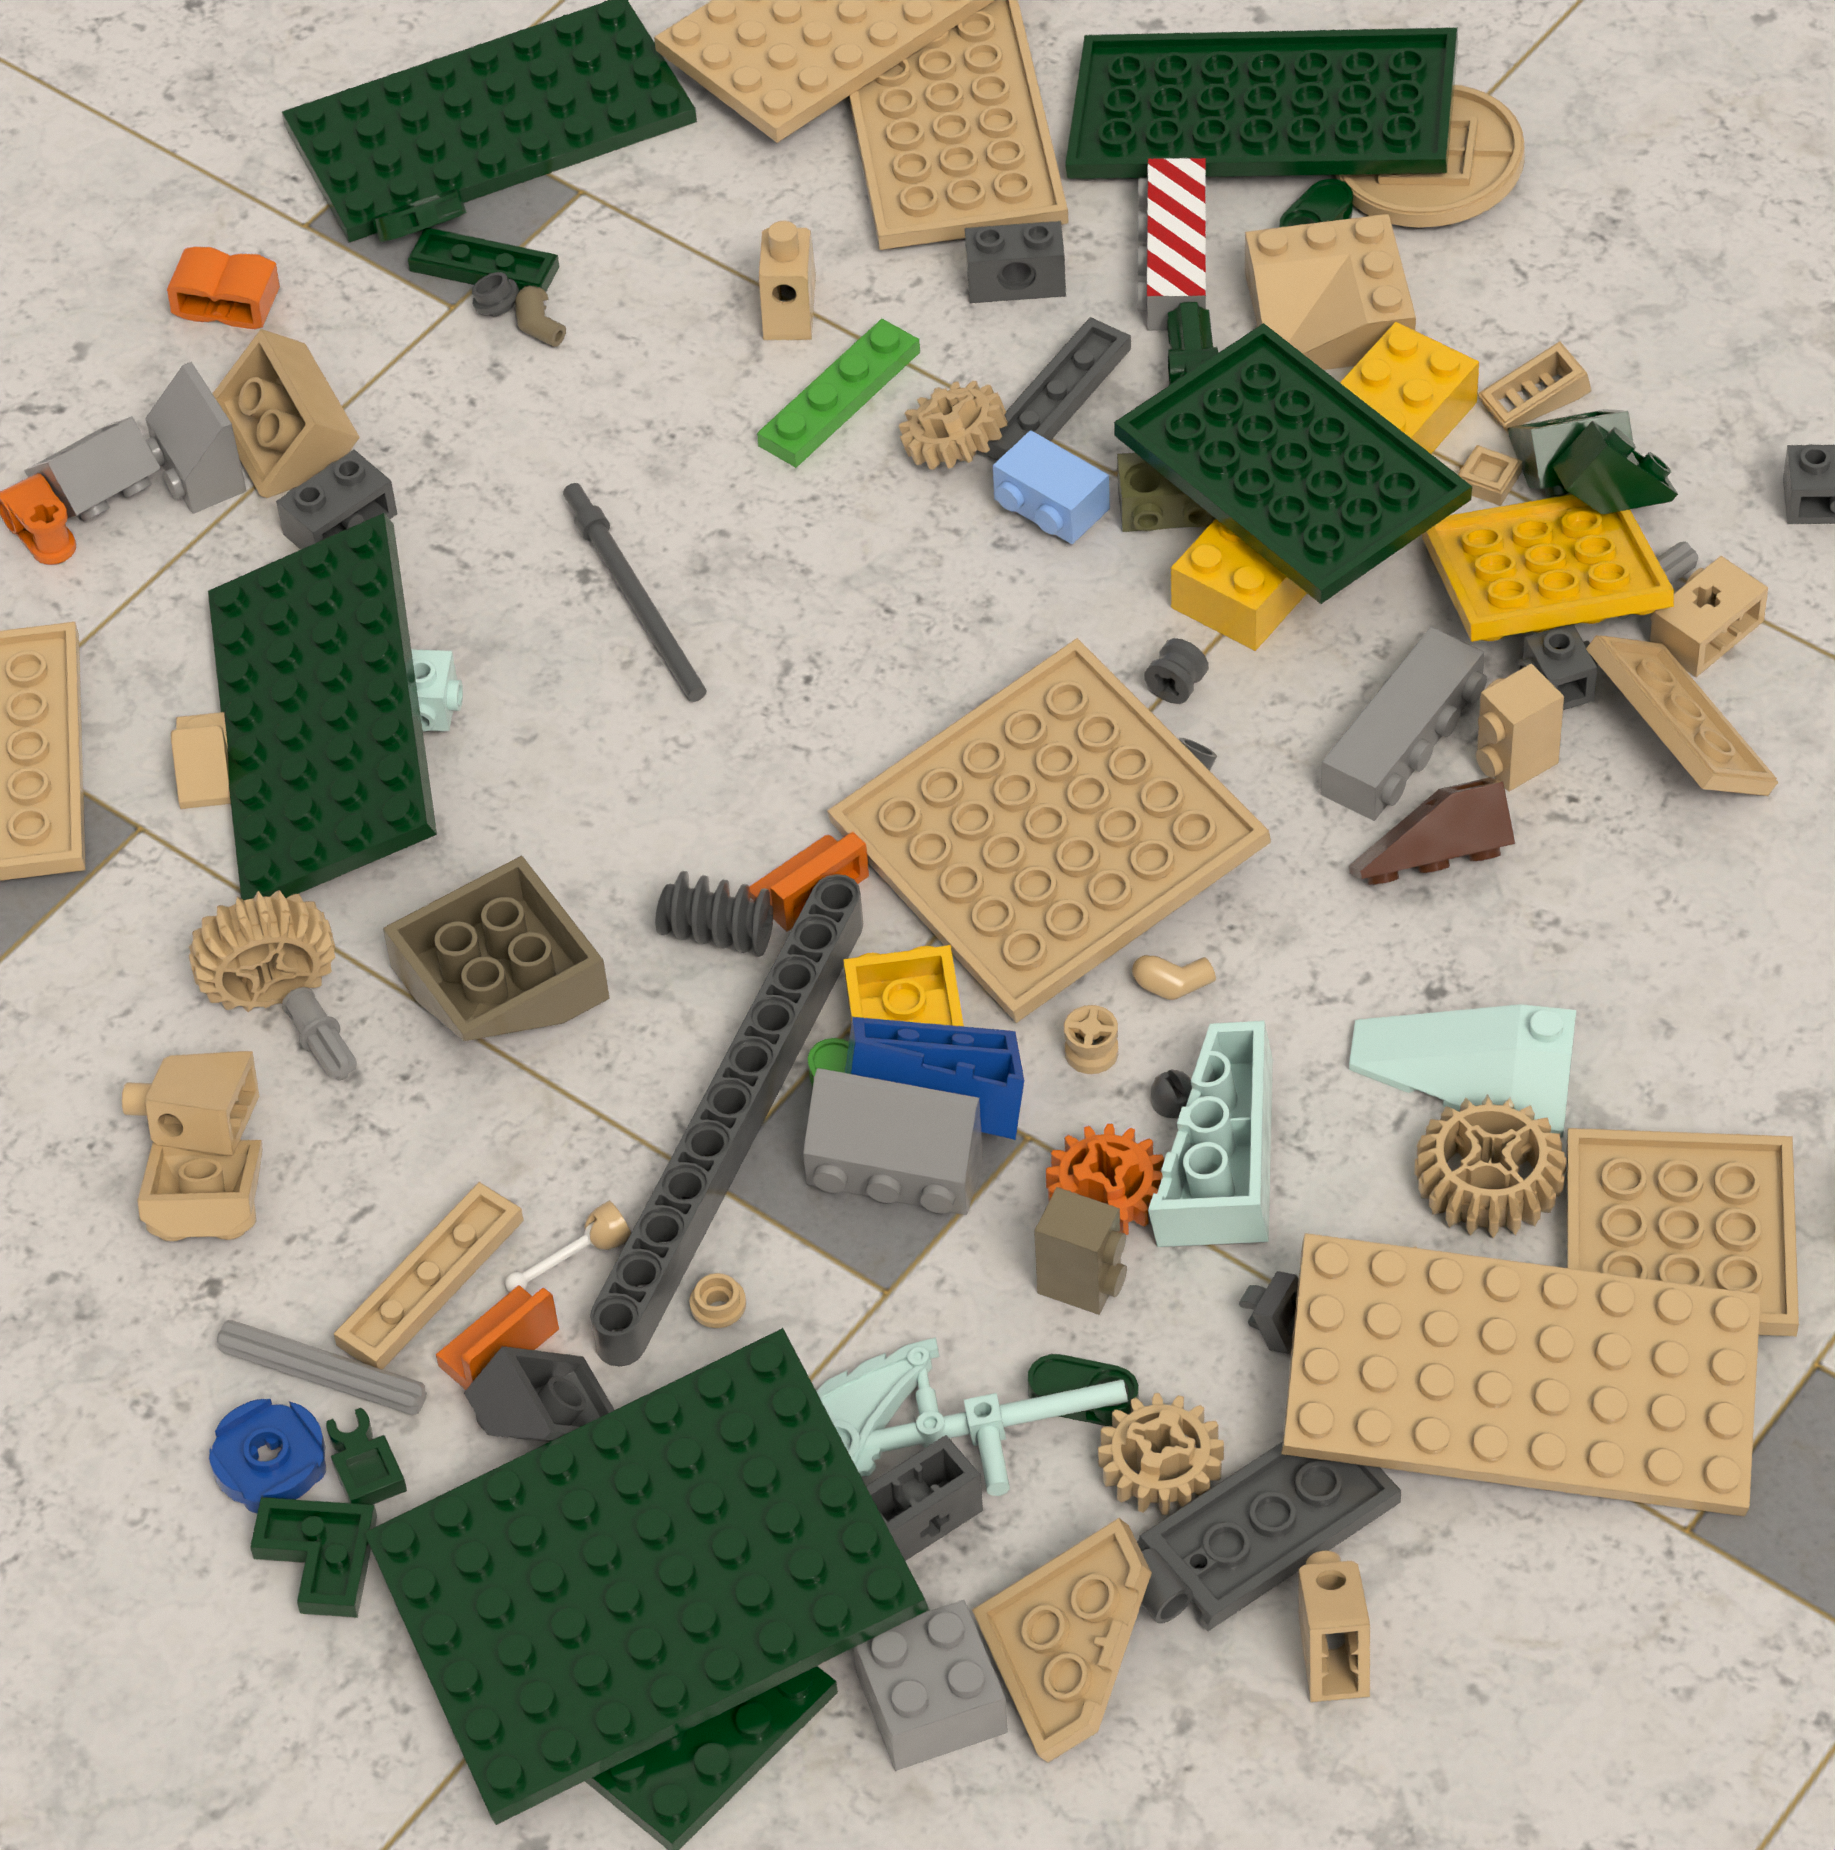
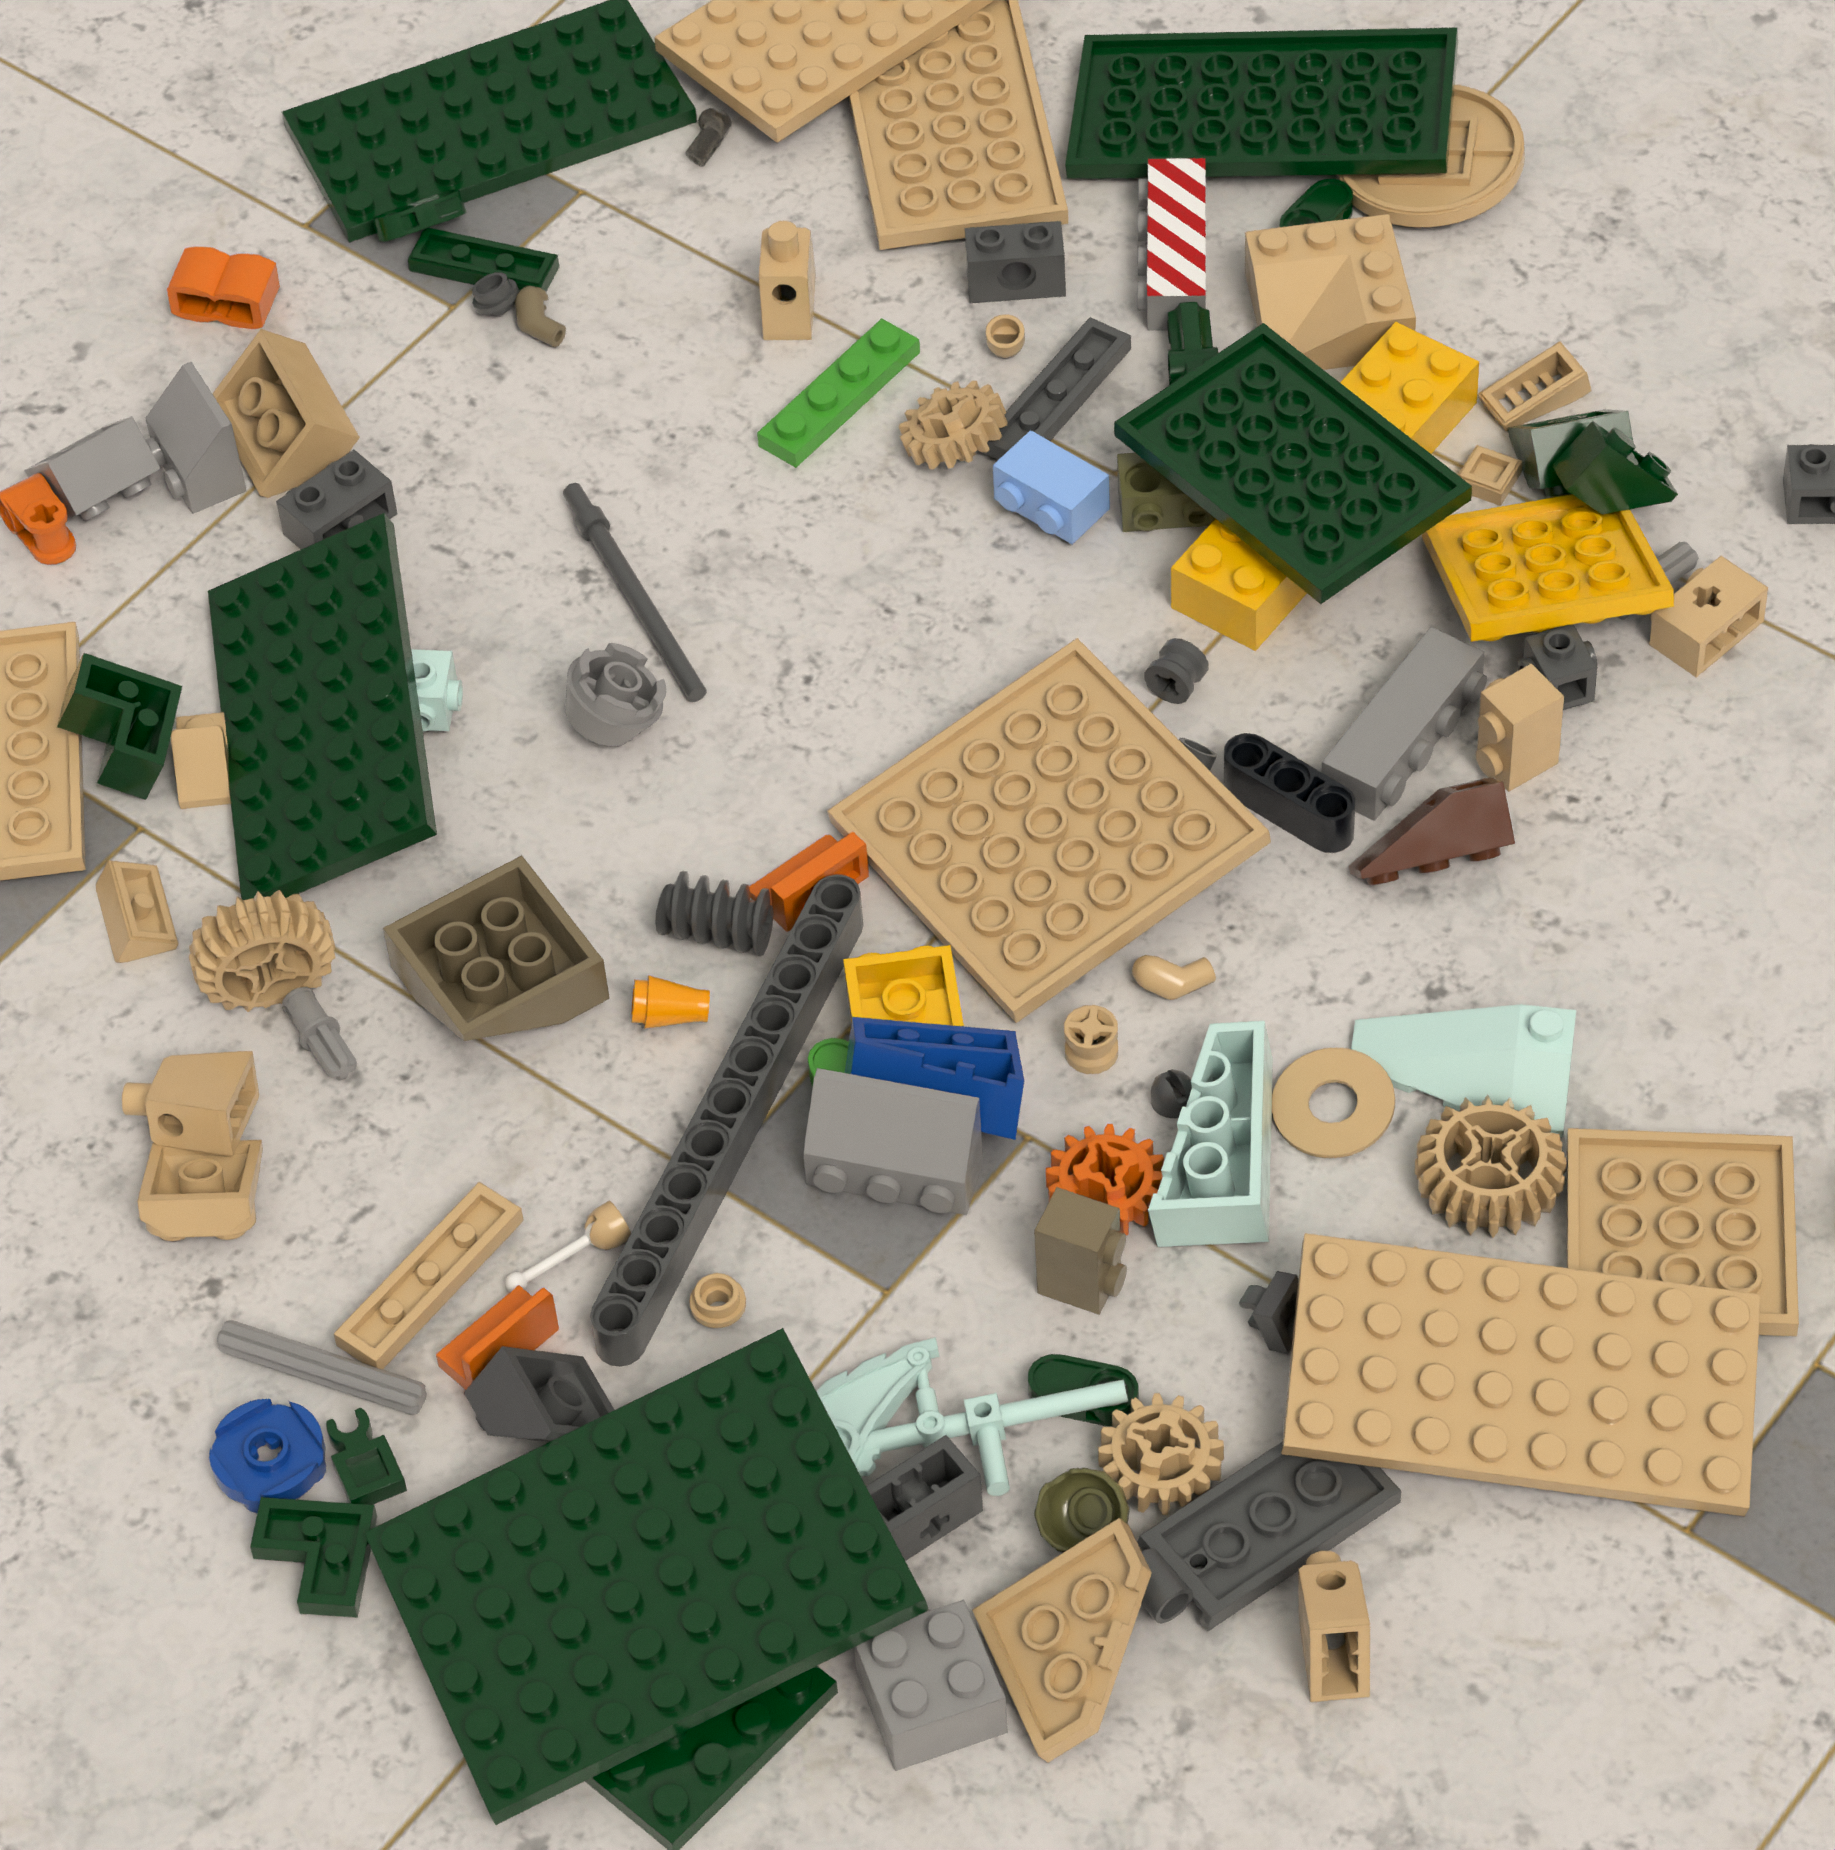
(127, 713): none -> dark green brick
(135, 911): none -> tan slope
(612, 695): none -> light grey cone
(667, 1003): none -> light orange cone
(714, 128): none -> clear smoke arm
(1005, 335): none -> tan hinge
(1078, 1506): none -> olive hair
(1289, 793): none -> black beam
(1336, 1139): none -> tan gear
(1682, 715): tan tile -> none

